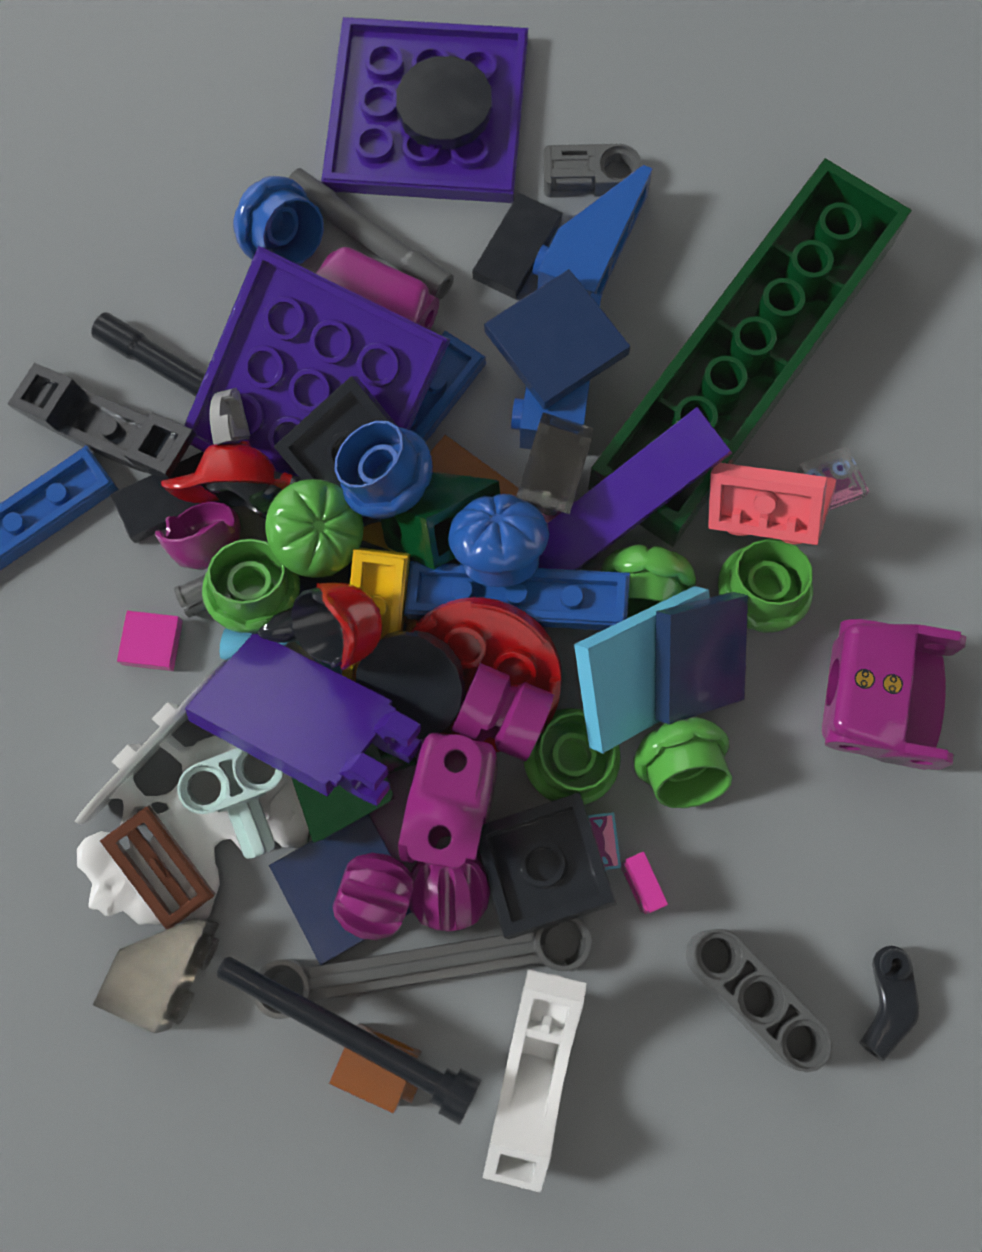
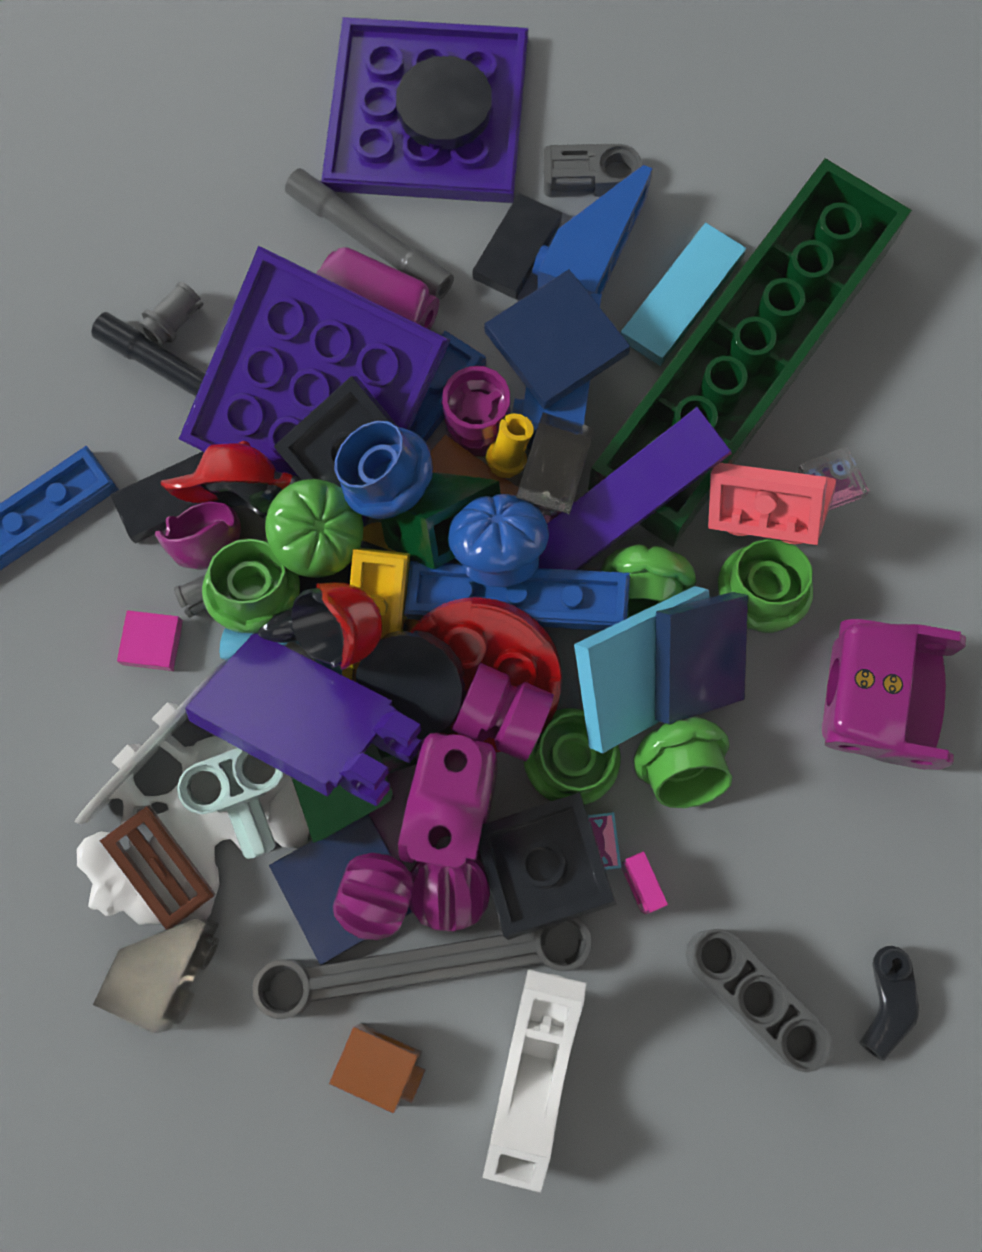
(107, 428): black slope -> none
(170, 314): none -> dark grey pin
(228, 418): light grey tile -> none
(278, 218): blue piece -> none
(449, 1089): black piece -> none
(474, 406): none -> magenta wheel
(507, 454): none -> yellow pin
(683, 293): none -> medium azure tile

